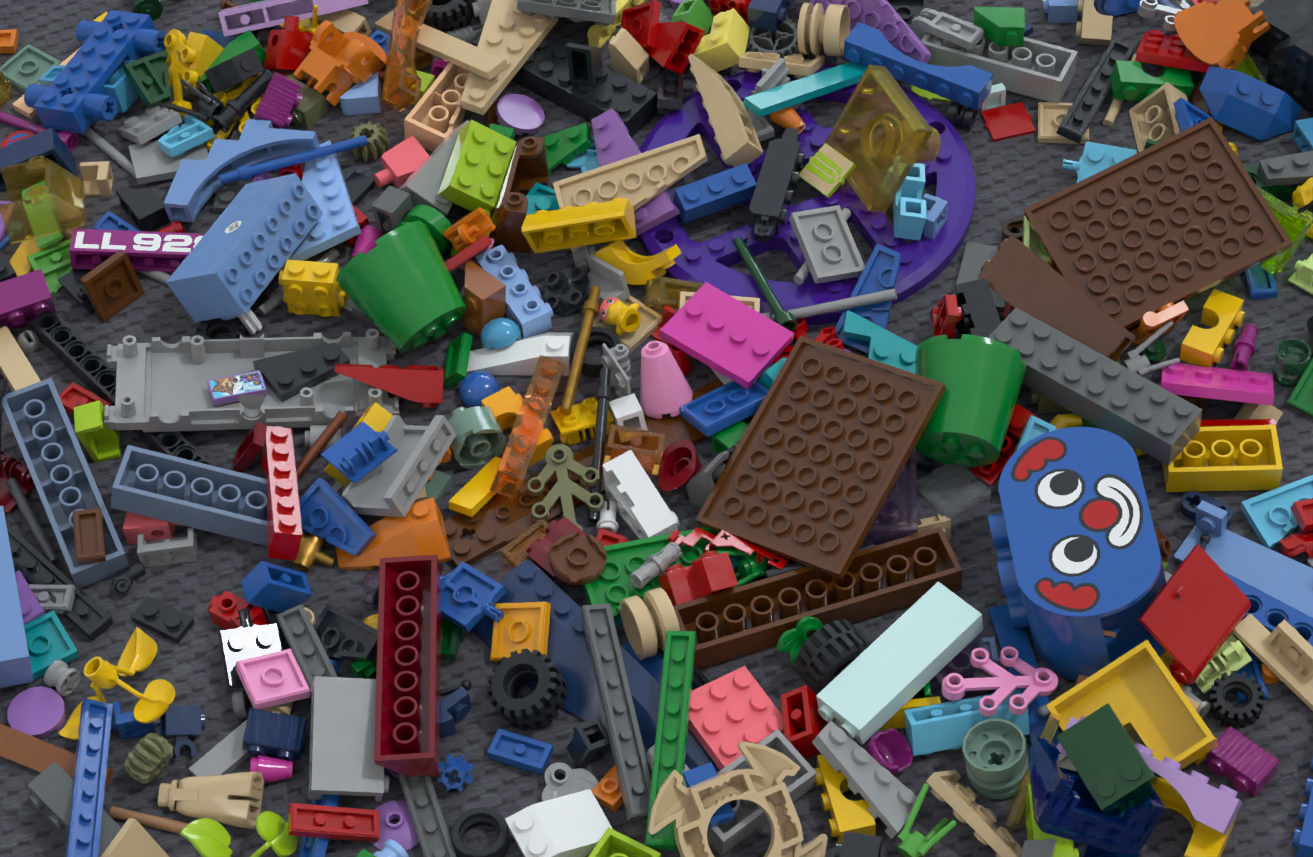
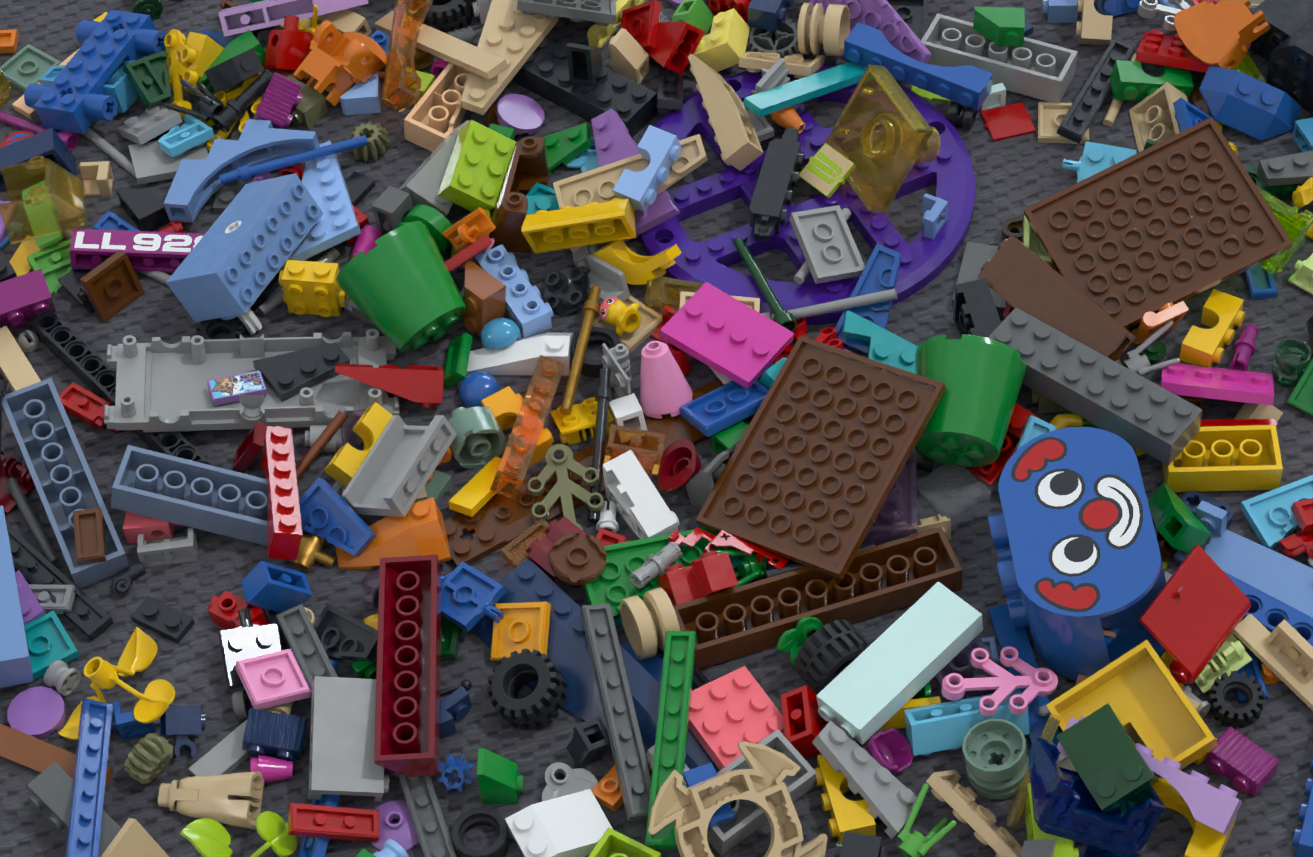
(99, 441): lime panel -> none
(148, 820): medium nougat bar -> none
(359, 452): blue hinge -> none
(400, 162): coral torso -> none
(498, 779): none -> green slope
(520, 751): blue plate -> none
(641, 187): none -> light blue arch
(714, 193): blue brick -> none
(908, 208): medium azure arch -> none
(946, 316): red wing -> none
(948, 28): light grey hinge -> none
(1176, 520): none -> green slope

